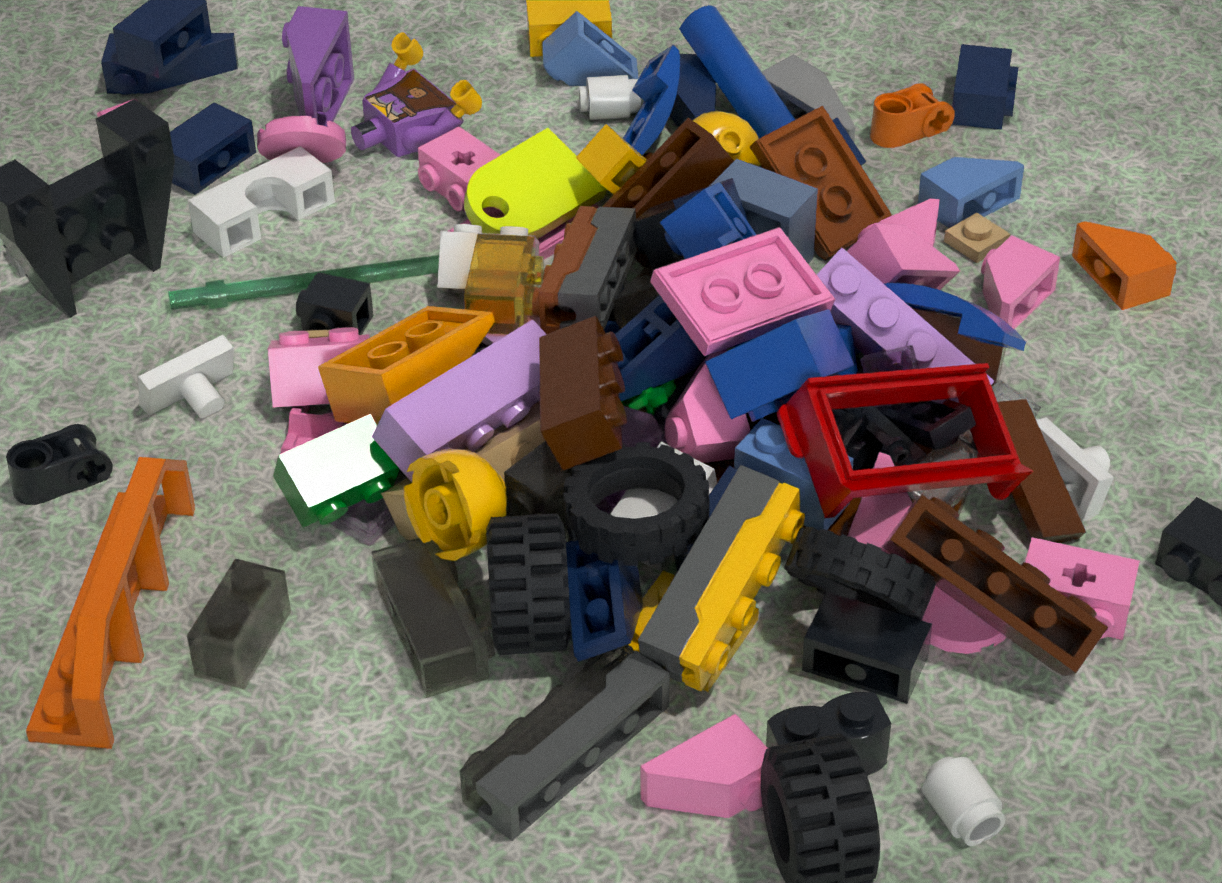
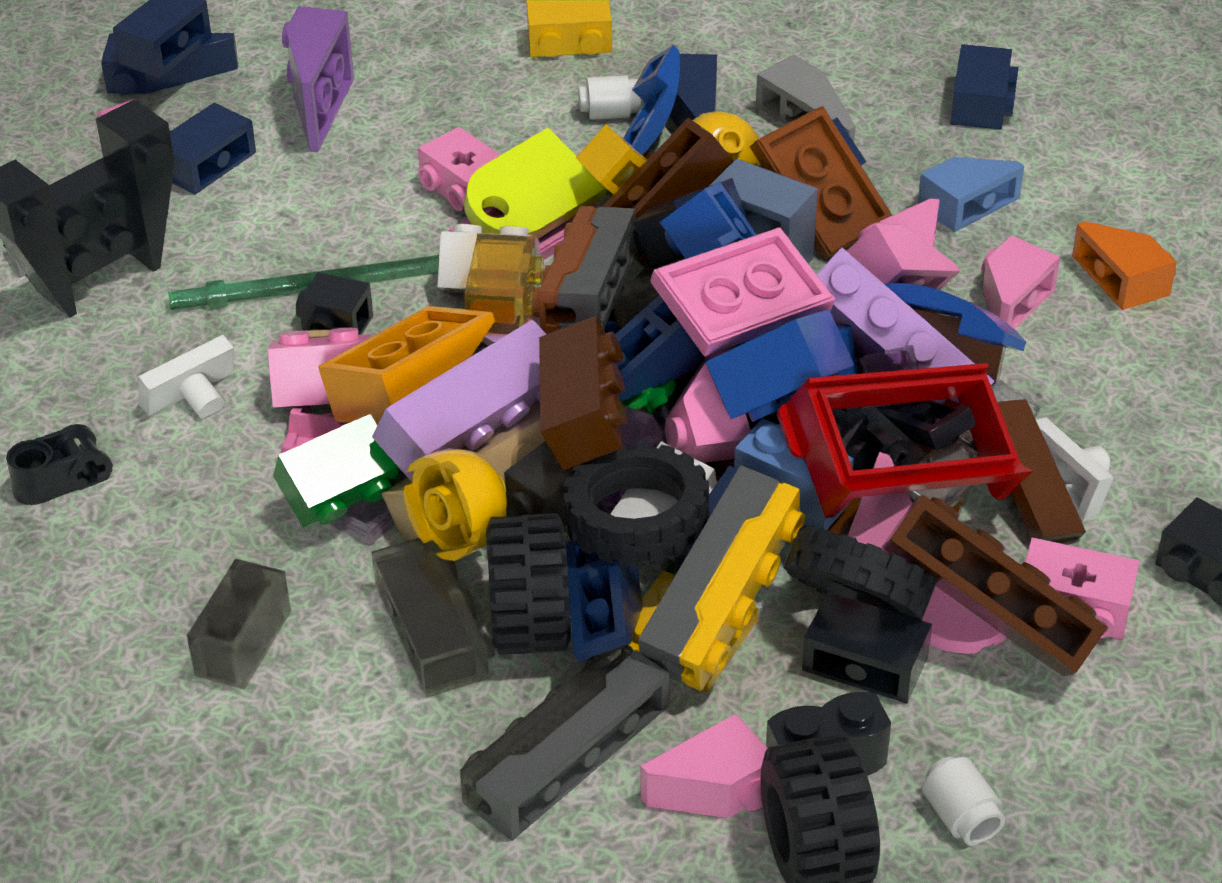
(103, 617): orange plate -> none
(229, 212): white arch -> none
(294, 131): bright pink tile -> none
(408, 108): torso -> none
(584, 51): medium blue slope -> none
(735, 71): blue brick -> none
(909, 116): orange piece -> none
(975, 237): tan plate -> none

